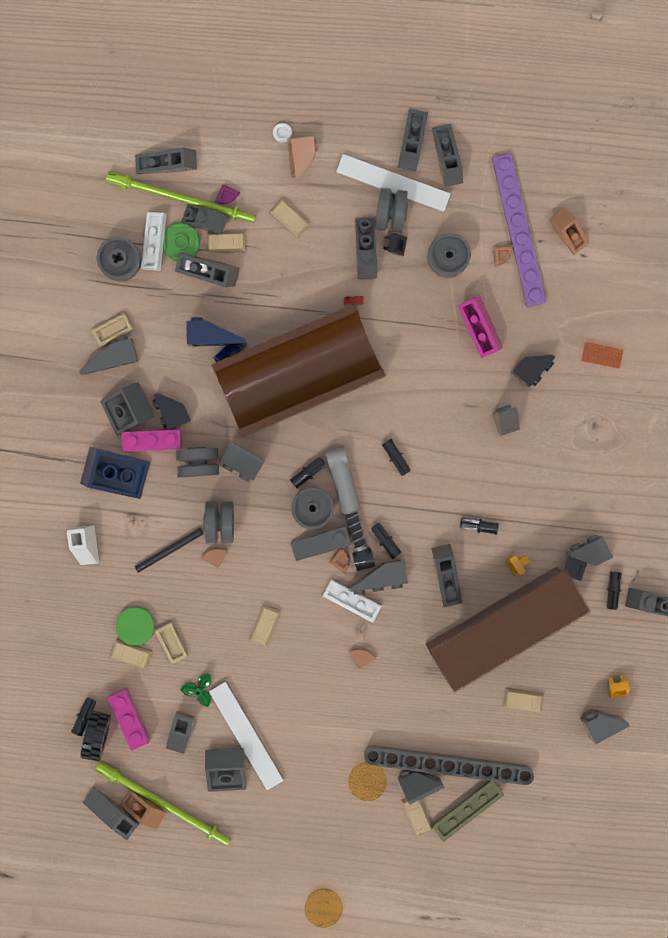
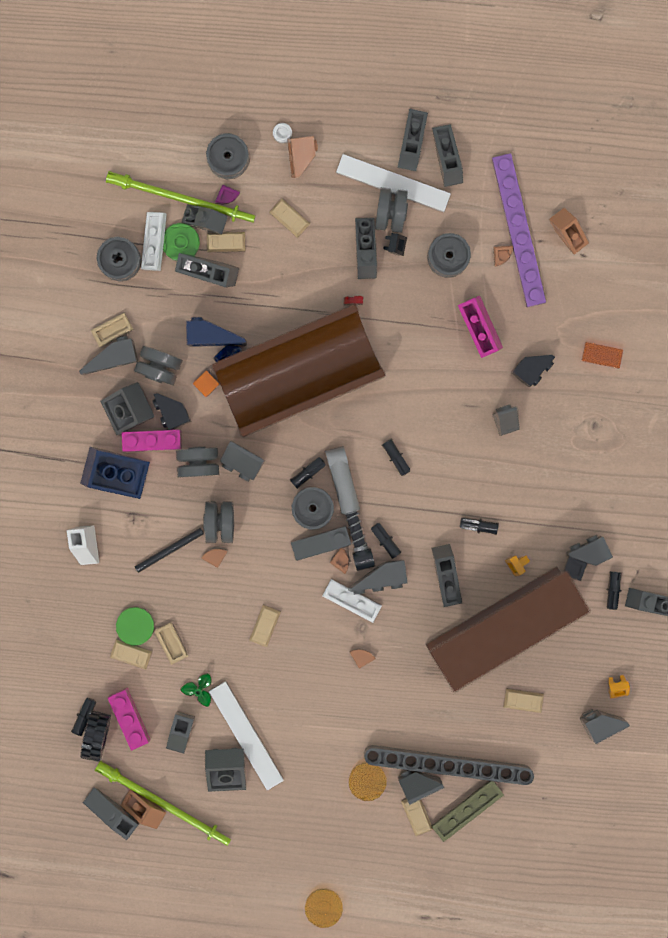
(158, 365): none -> dark grey wheel
(166, 161): dark grey slope -> none
(206, 383): none -> orange tile
(231, 167): none -> dark grey wheel

